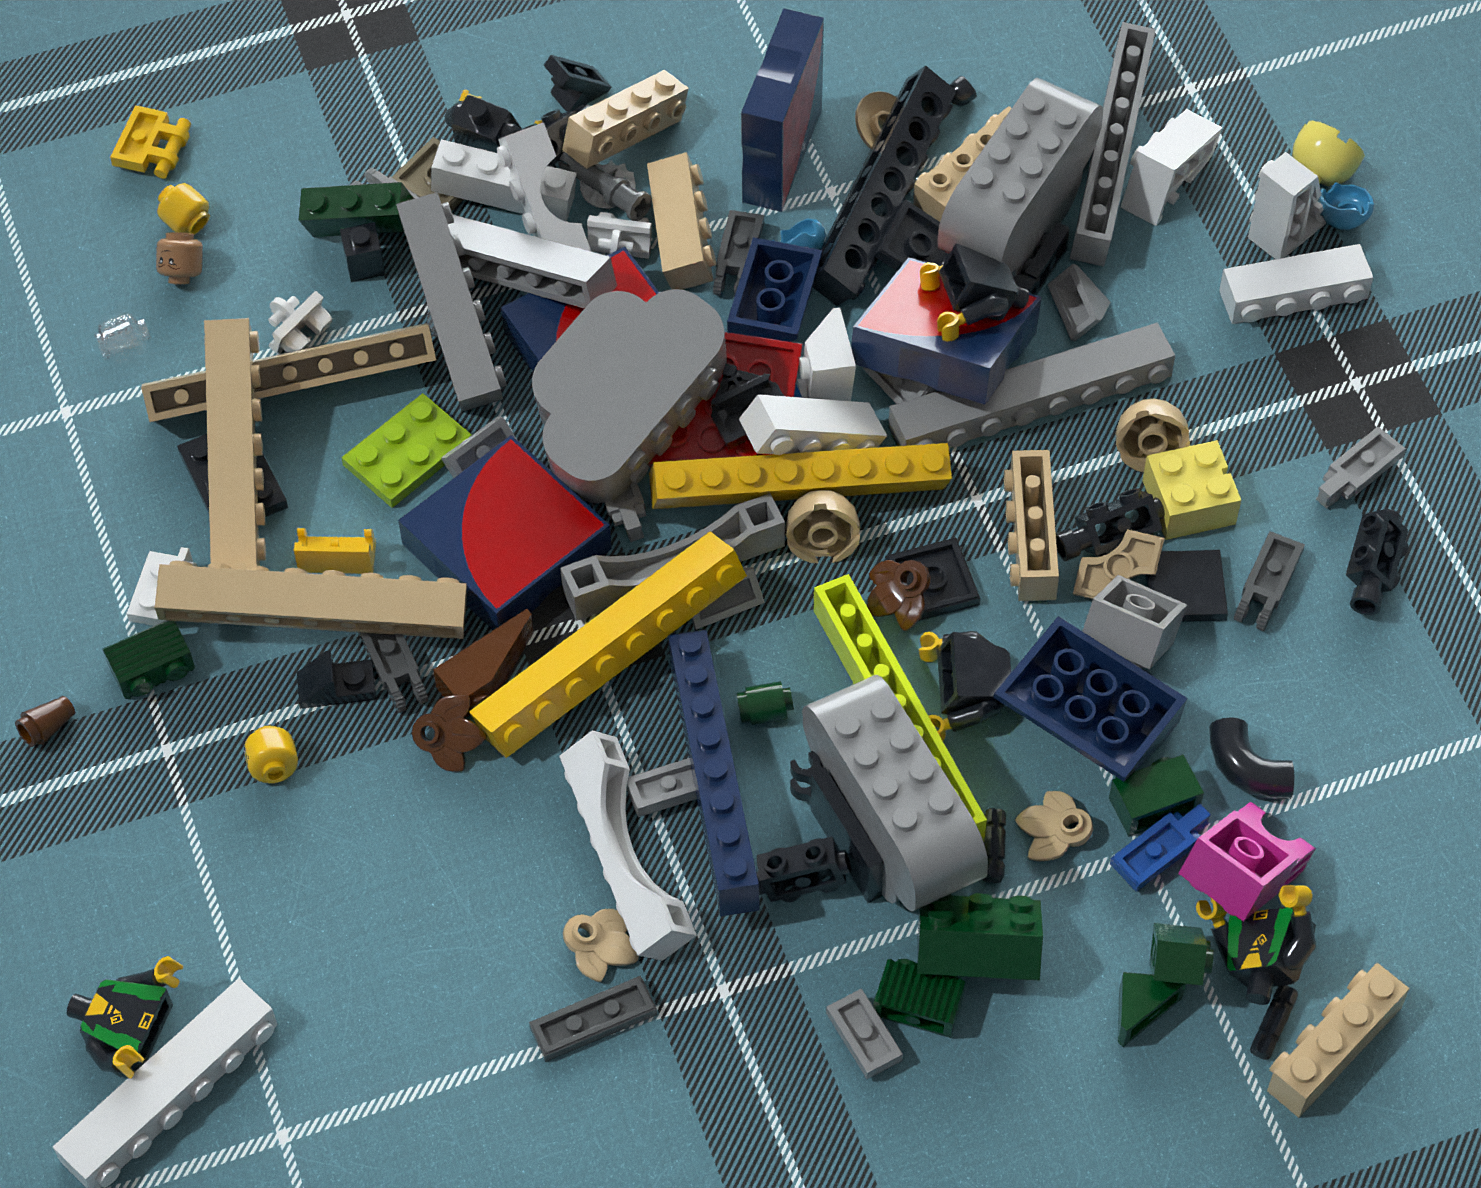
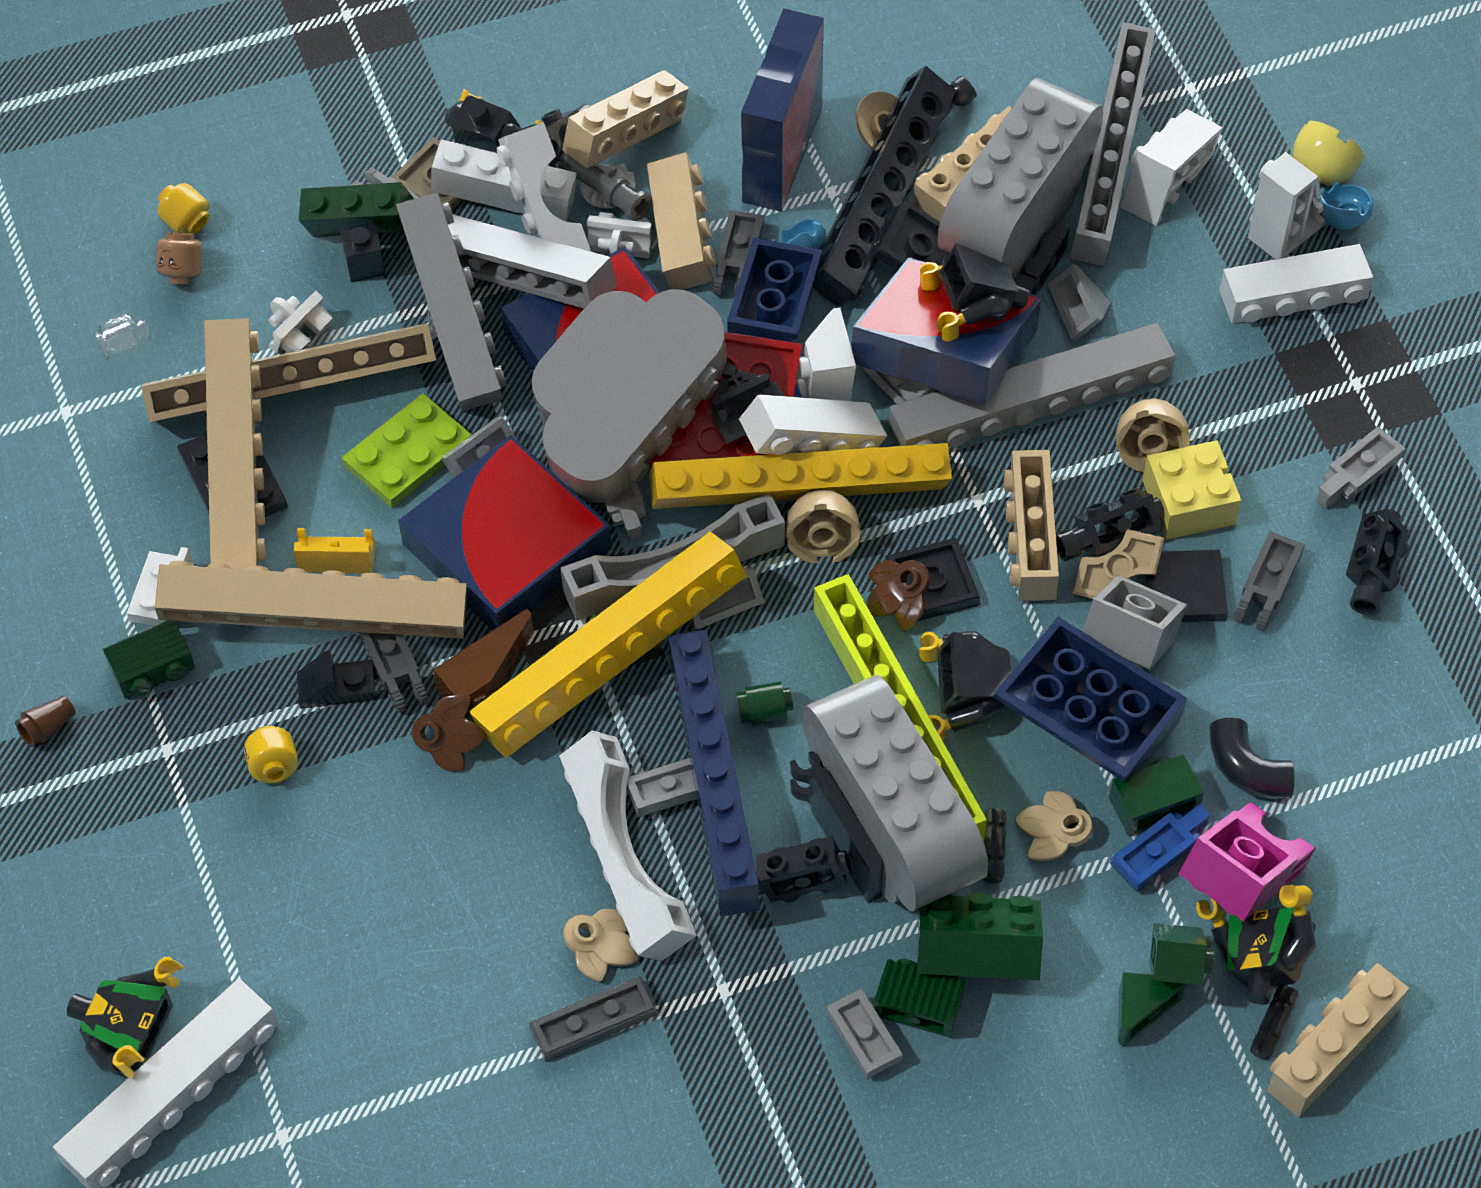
(141, 137): yellow plate -> none
(574, 82): black slope -> none

